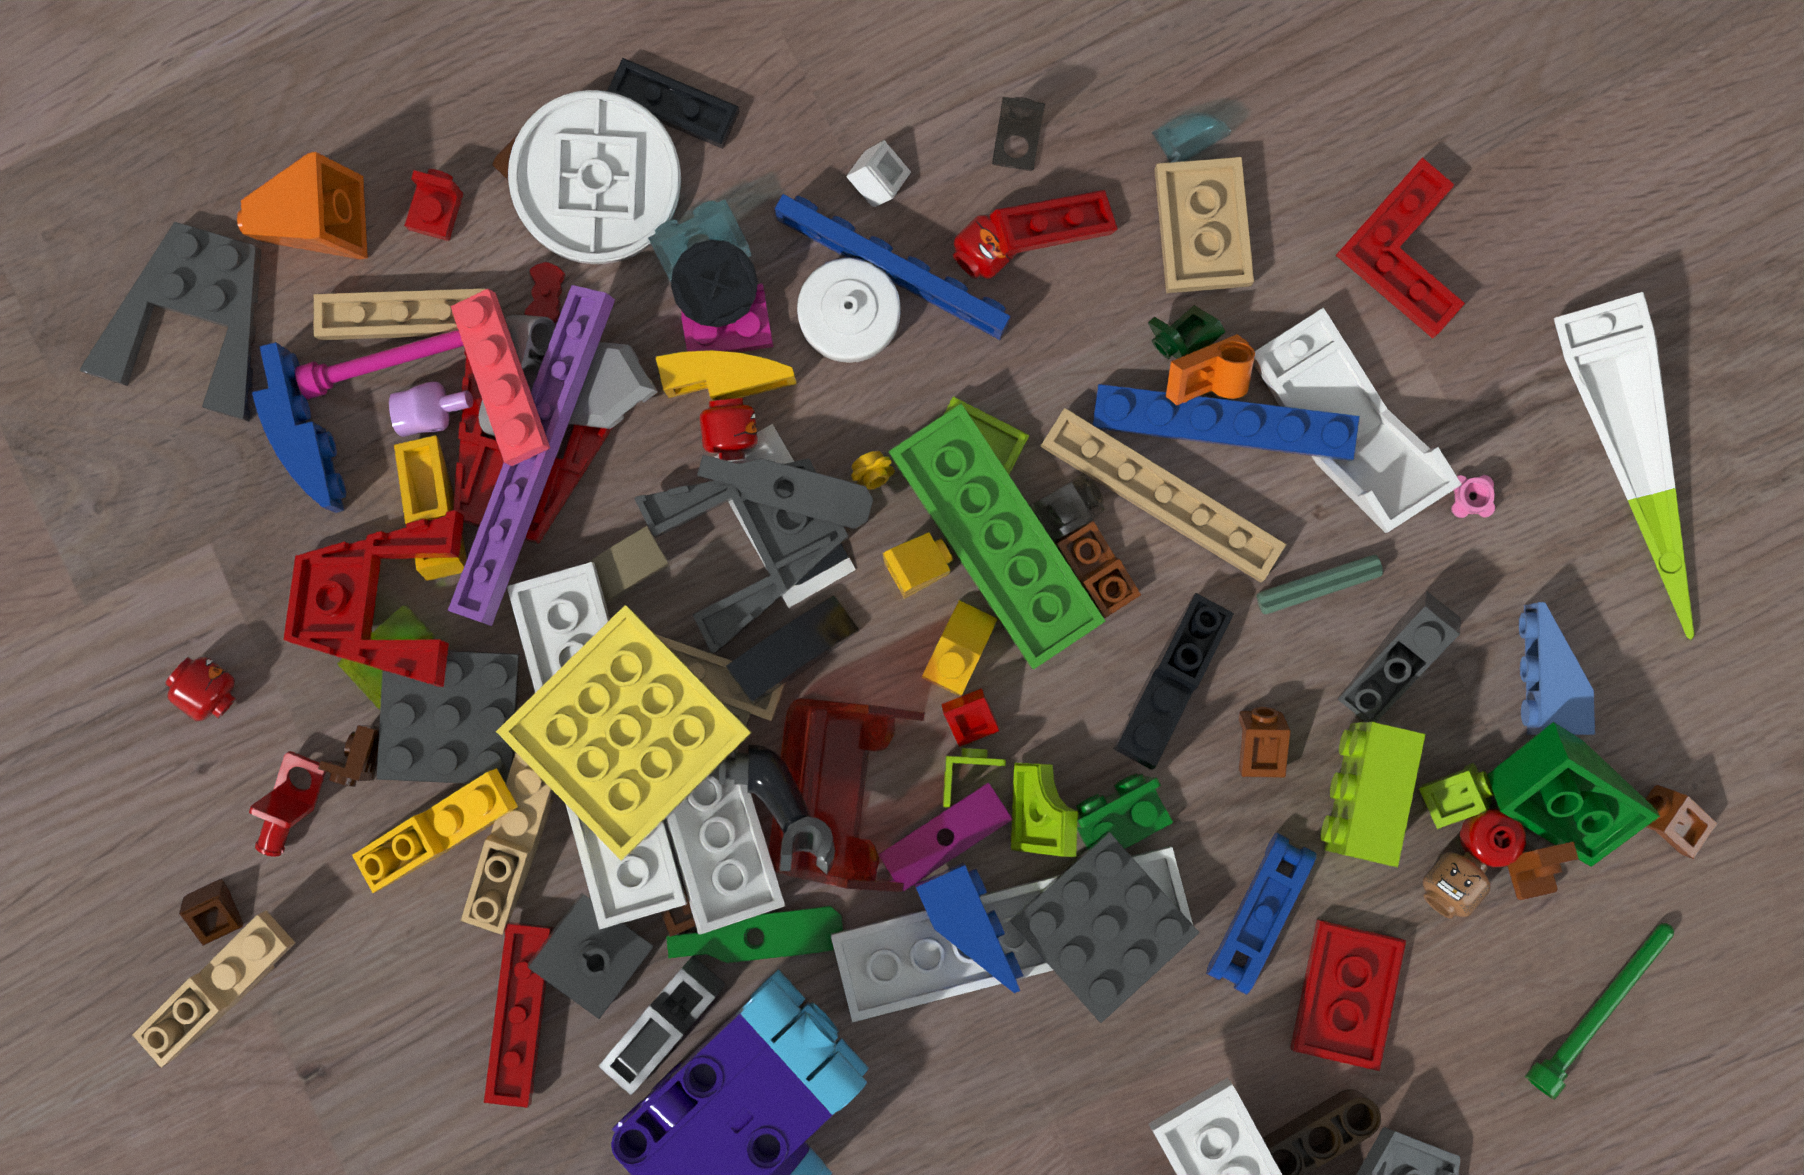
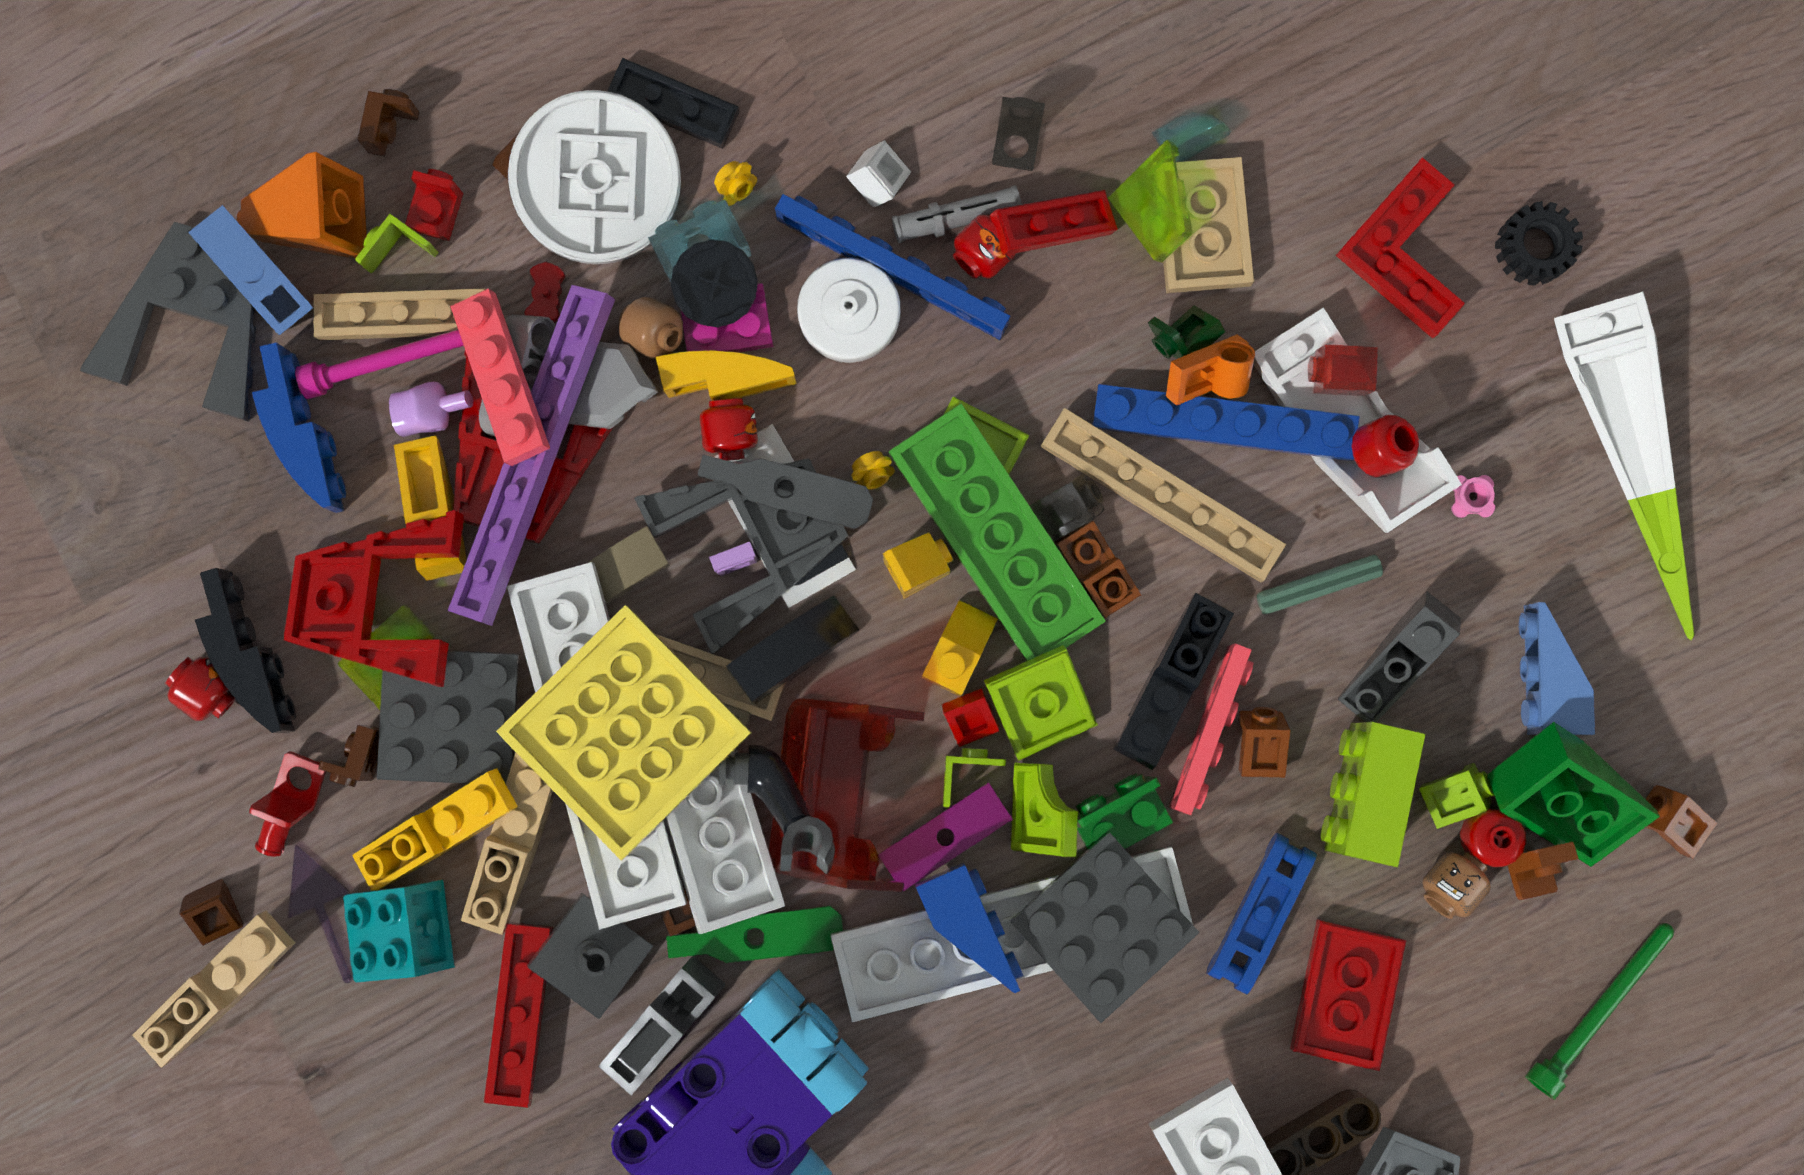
(247, 671): none -> black slope
(250, 270): none -> medium blue slope
(311, 889): none -> clear purple piece
(378, 121): none -> reddish brown bracket
(383, 238): none -> lime bracket
(398, 932): none -> teal bracket
(651, 327): none -> medium nougat head
(734, 559): none -> lavender tile
(735, 181): none -> yellow plate
(939, 218): none -> light grey pin
(1040, 702): none -> lime tile
(1155, 203): none -> clear neon green wing
(1218, 712): none -> coral plate
(1343, 370): none -> clear red brick
(1385, 446): none -> red head
(1556, 226): none -> black tyre

